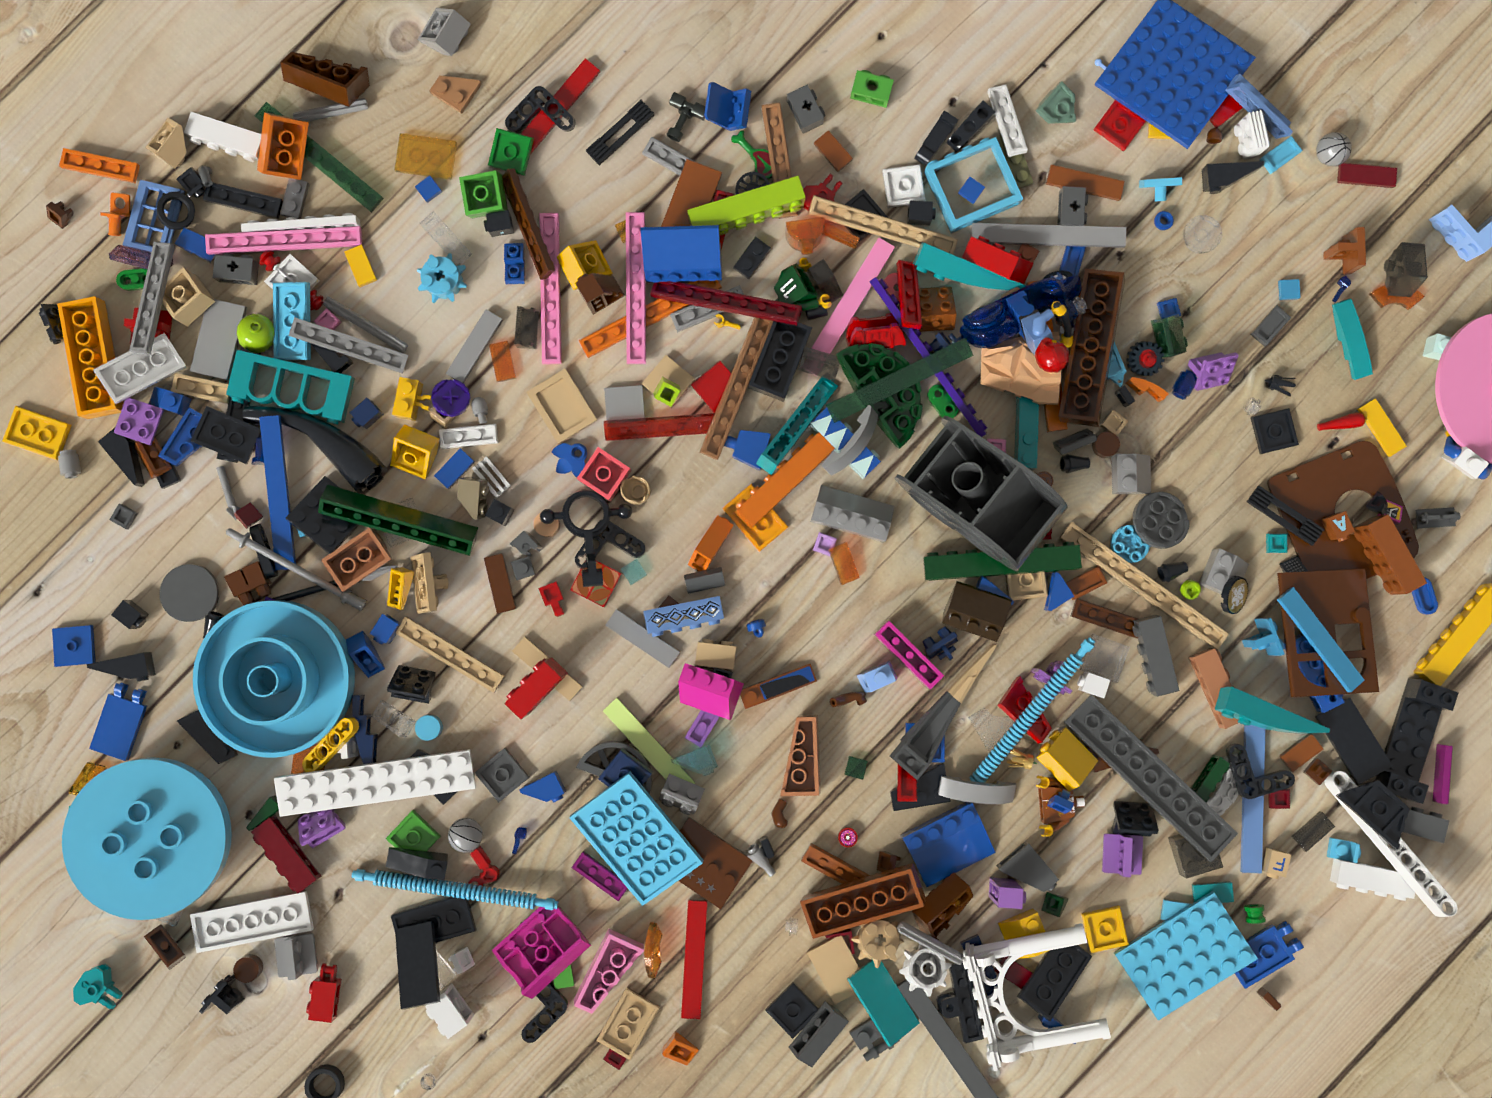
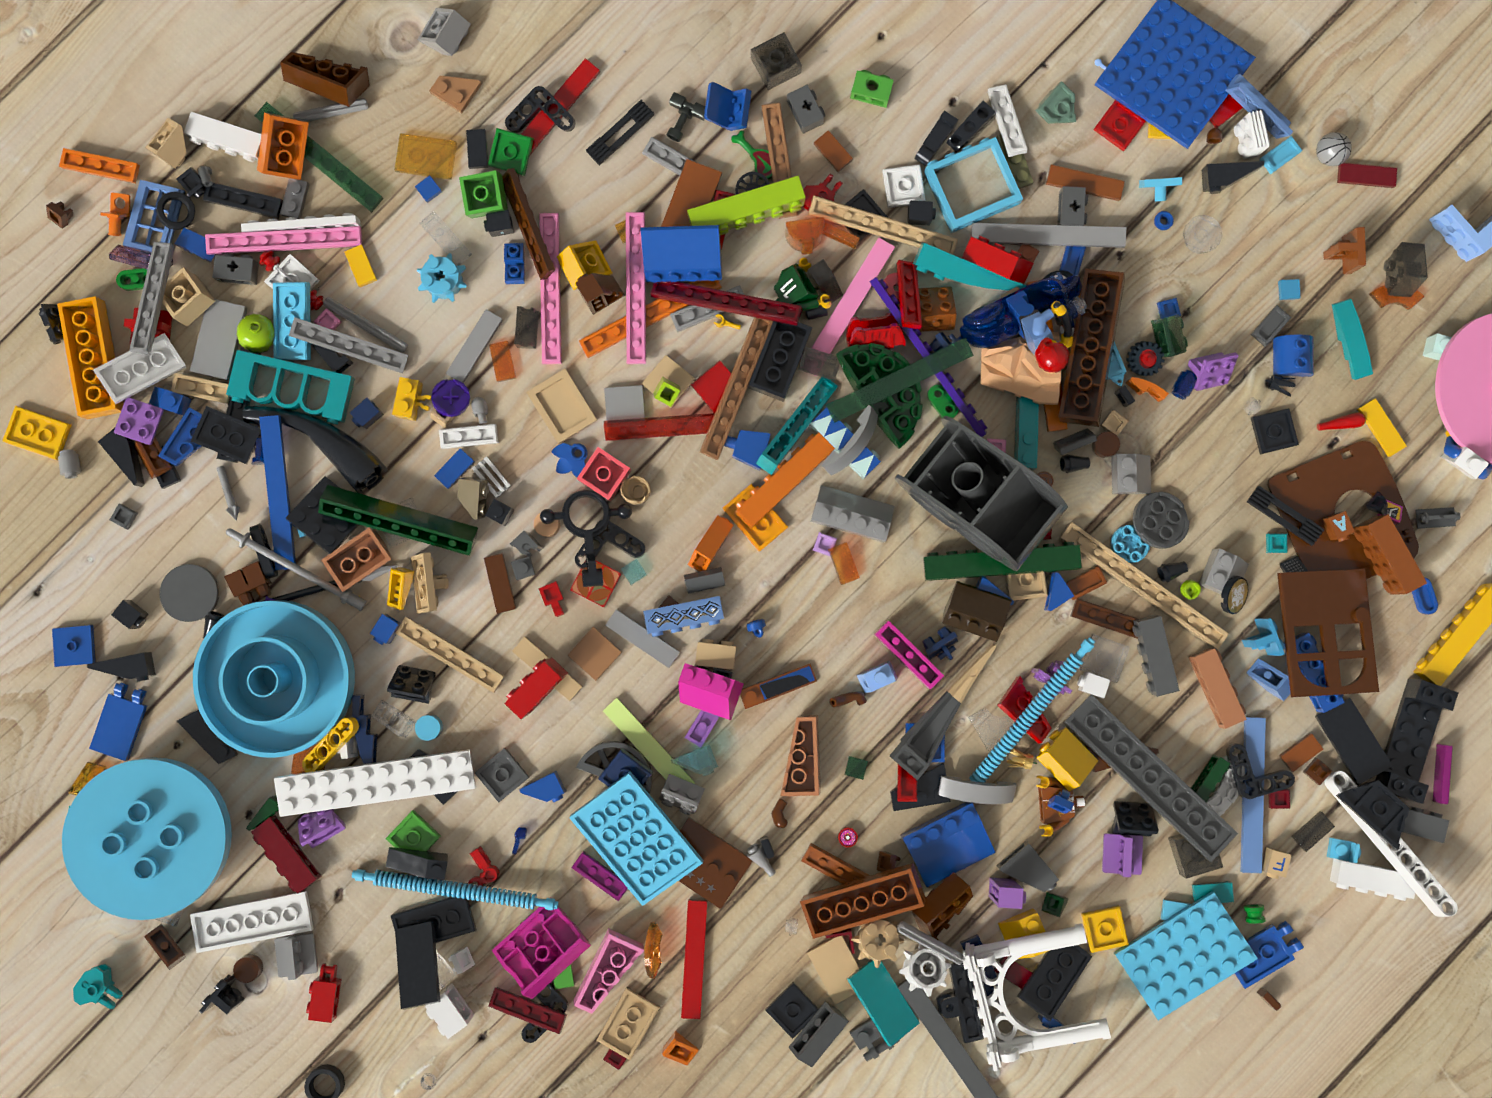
(248, 515): dark red tile -> none
(364, 654): blue slope -> none
(414, 451): yellow slope -> none
(465, 835): light grey piece -> none
(477, 148): none -> black tile
(527, 1010): none -> dark red tile
(594, 653): none -> medium nougat tile
(752, 258): black plate -> none
(776, 61): none -> clear smoke brick
(971, 190): blue tile -> none
(1260, 713): teal slope -> none
(1270, 679): none -> medium blue slope
(1293, 355): none -> blue brick
(1320, 639): dark azure tile -> none
(1344, 282): clear blue hand -> none

